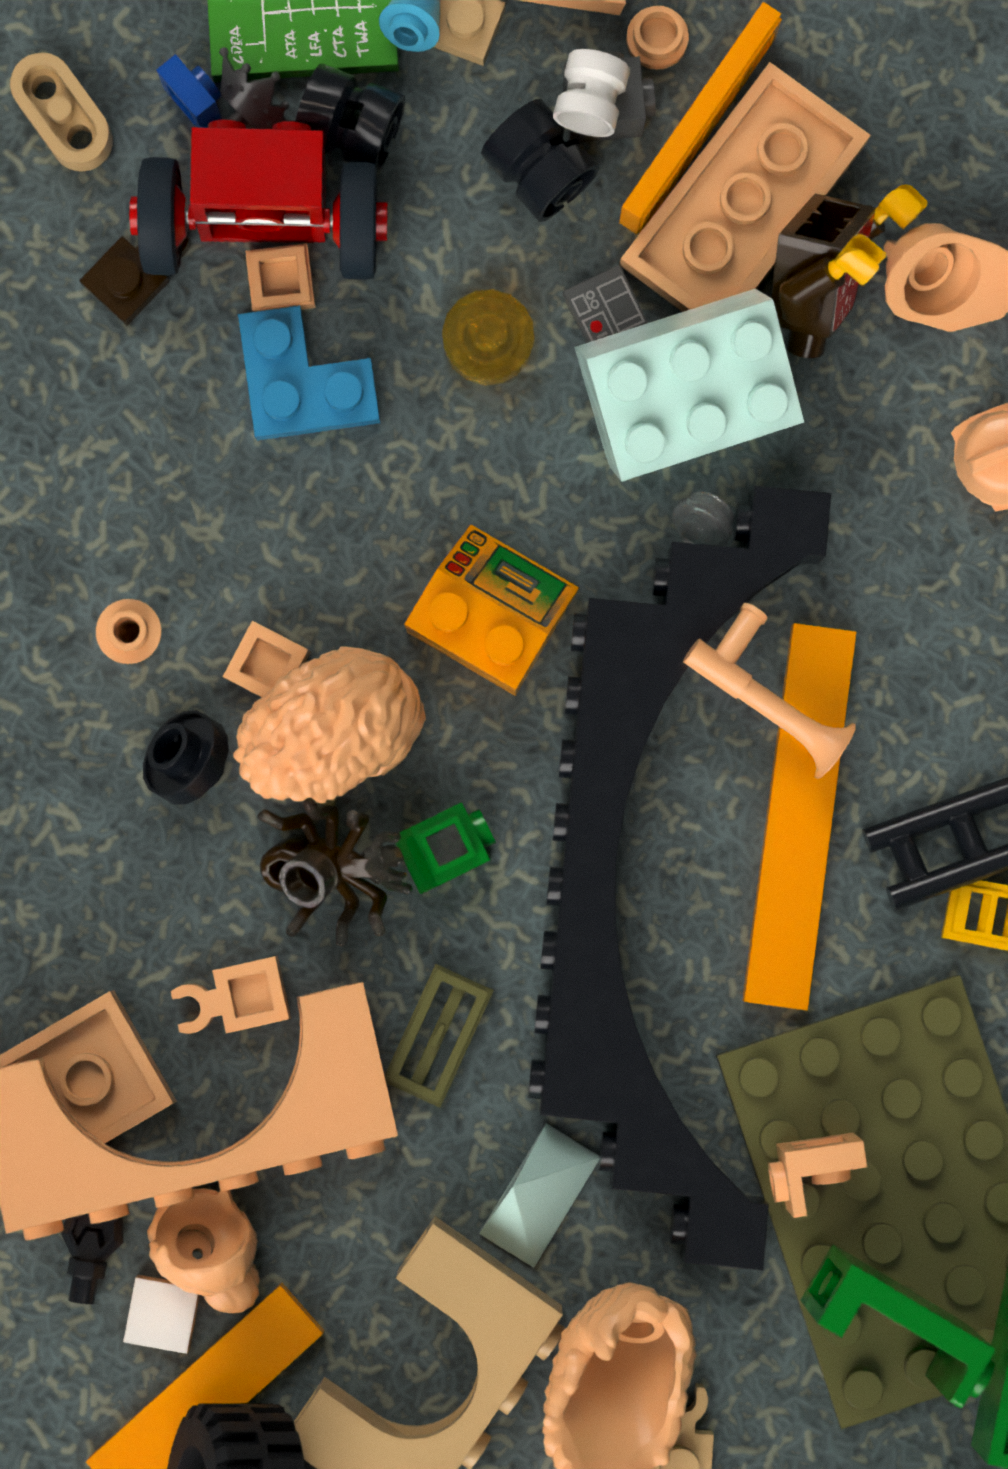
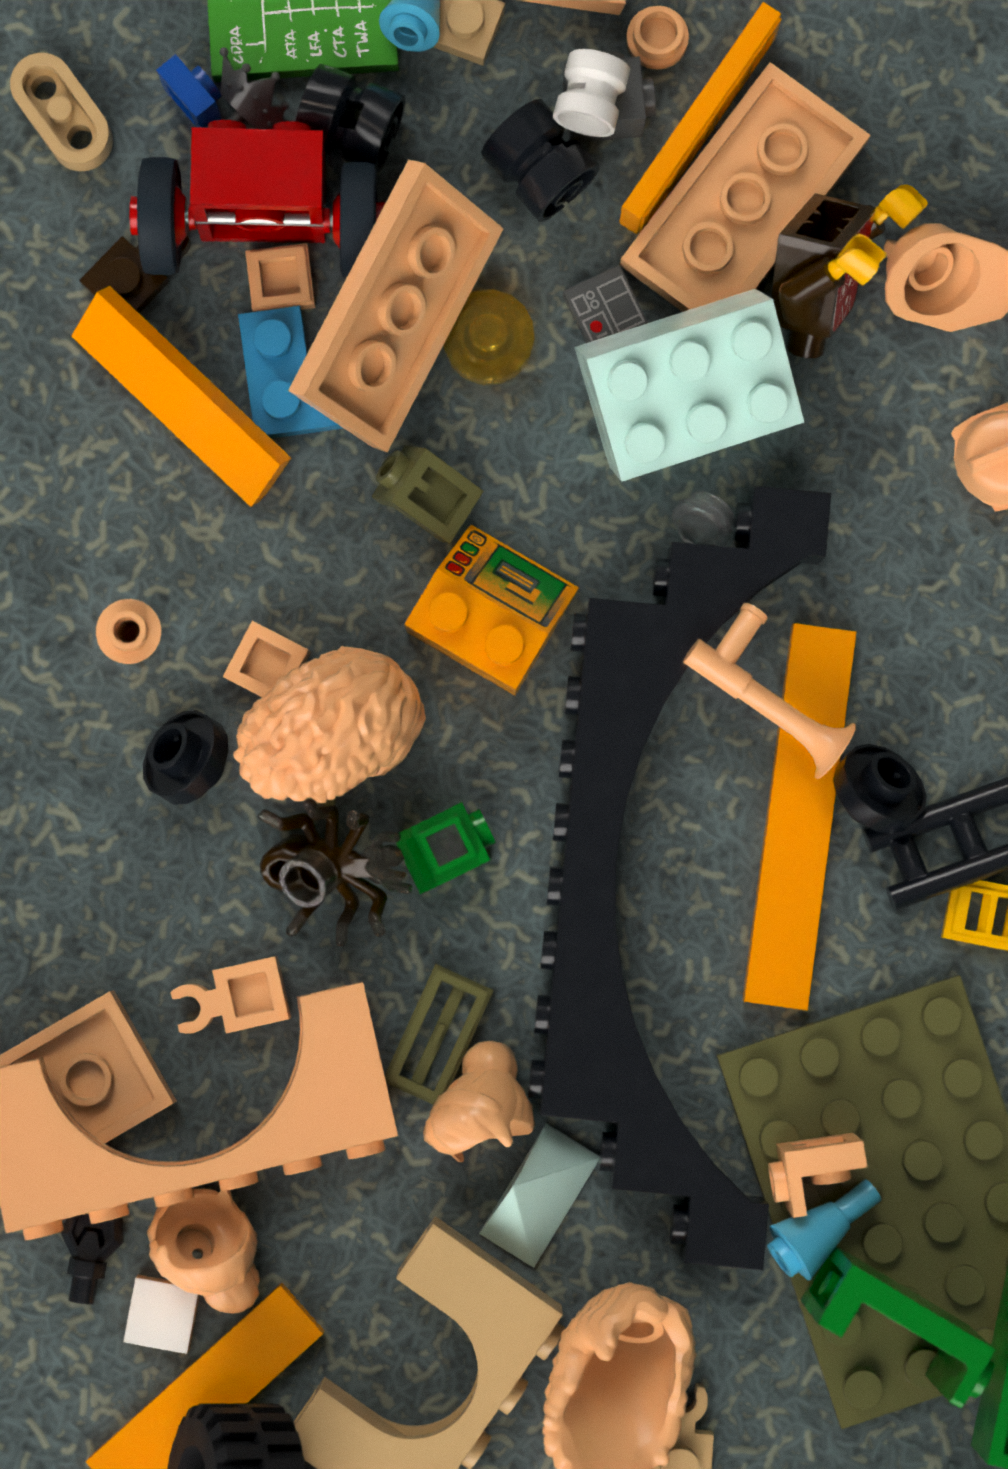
(180, 396): none -> light orange tile
(396, 306): none -> light nougat plate
(426, 491): none -> olive bracket
(480, 1103): none -> light nougat piece
(807, 1241): none -> medium azure cone
(879, 789): none -> black plate

